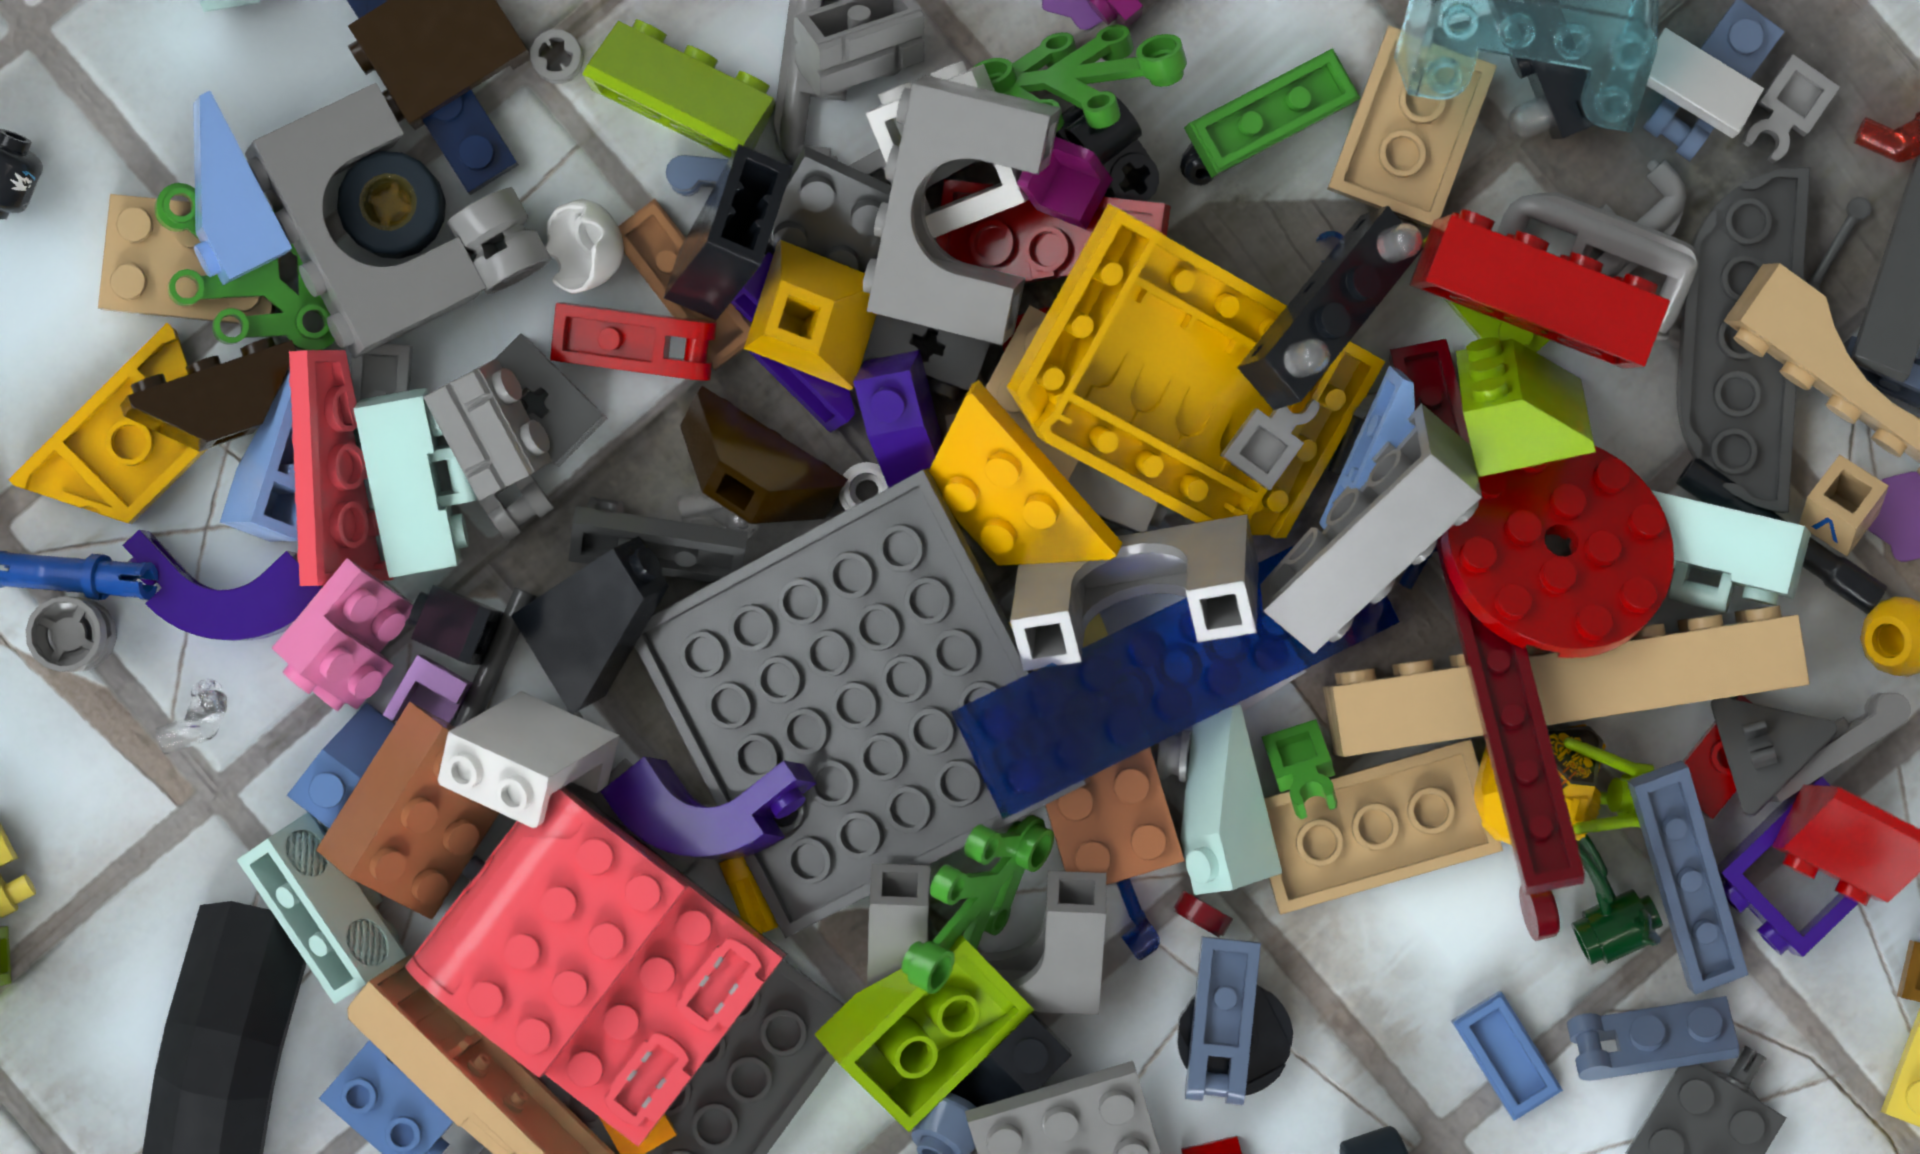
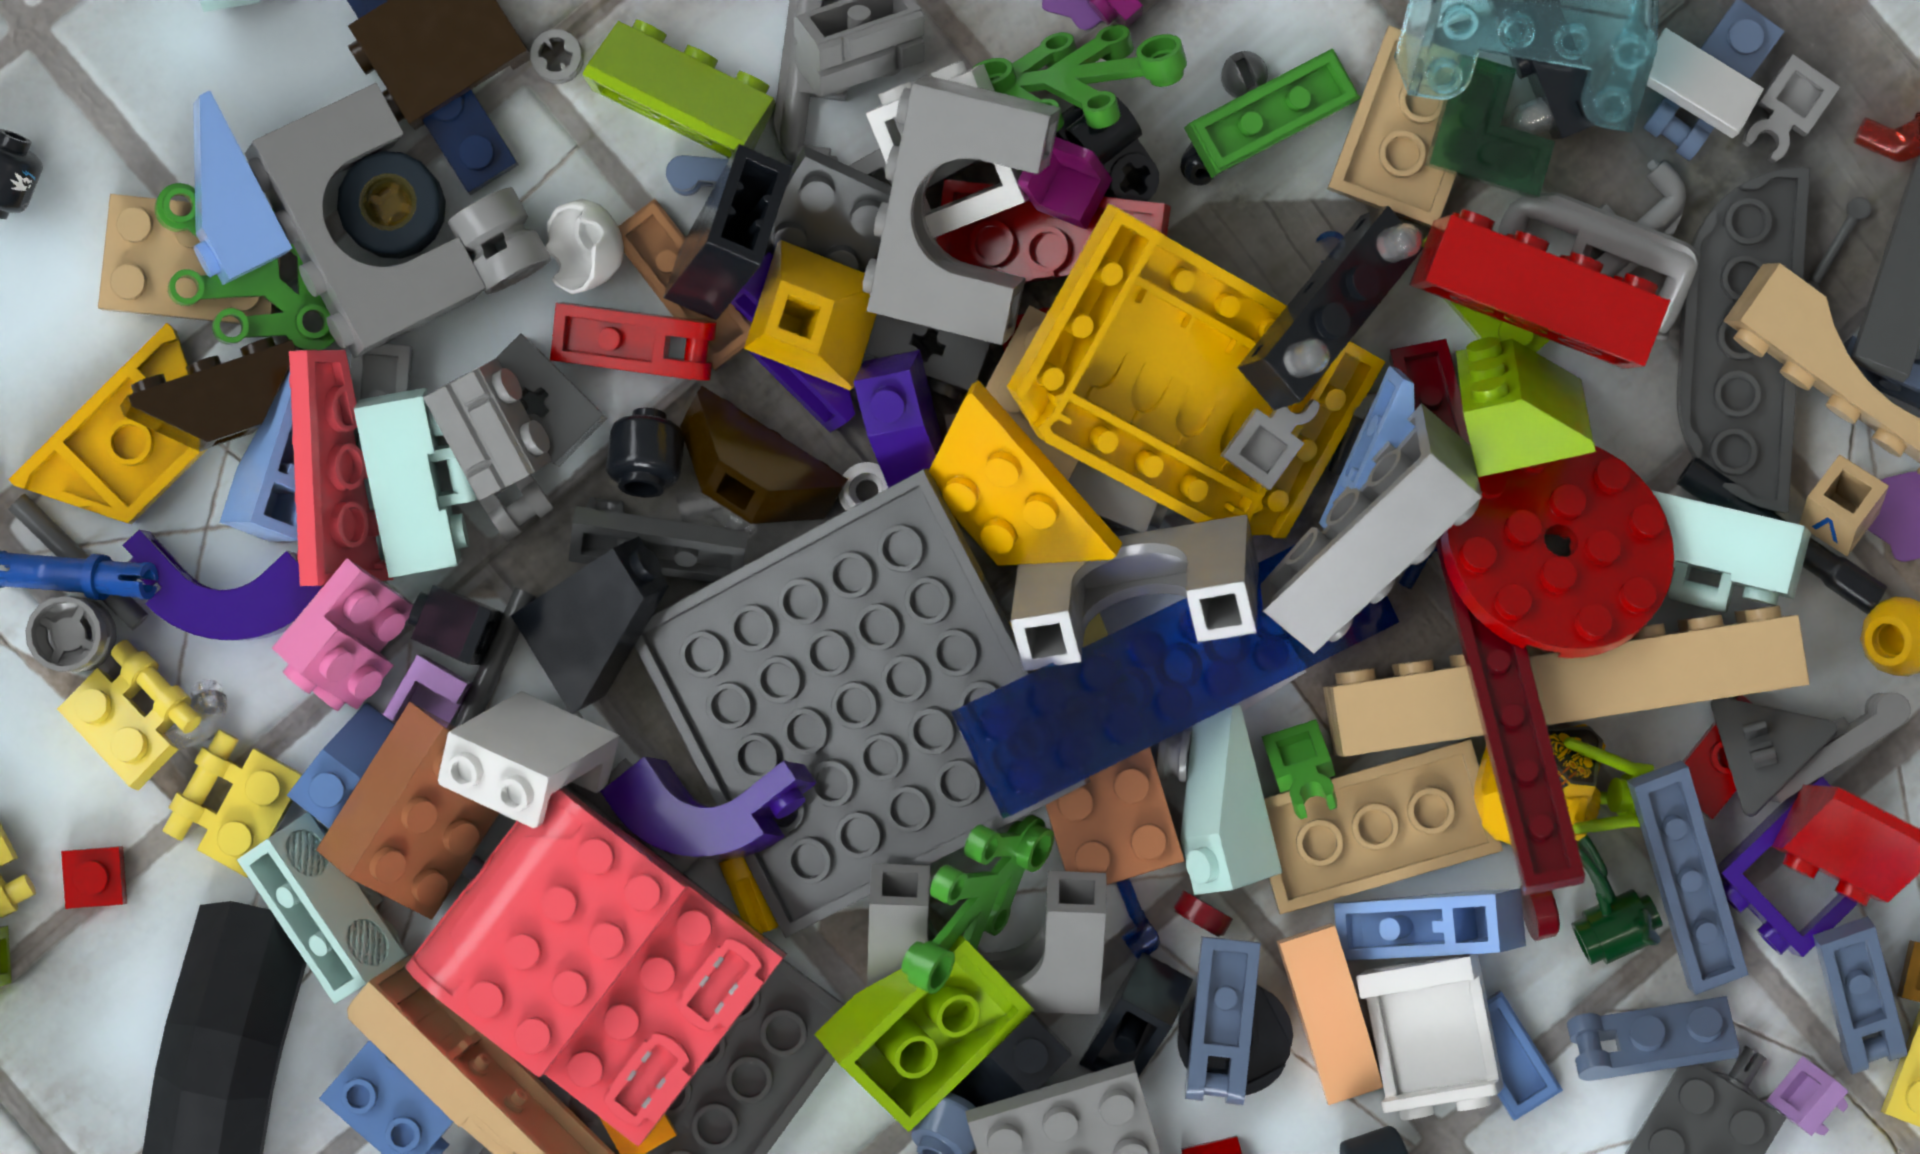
(63, 546): none -> dark grey bar
(94, 877): none -> red plate
(117, 727): none -> light yellow plate
(249, 810): none -> light yellow plate
(645, 453): none -> black head
(1138, 1016): none -> black slope
(1232, 78): none -> dark grey hinge
(1330, 1013): none -> light nougat slope
(1431, 925): none -> light blue slope
(1432, 1034): none -> white panel
(1478, 147): none -> clear green plate
(1808, 1097): none -> lavender tile
(1860, 994): none -> sand blue plate

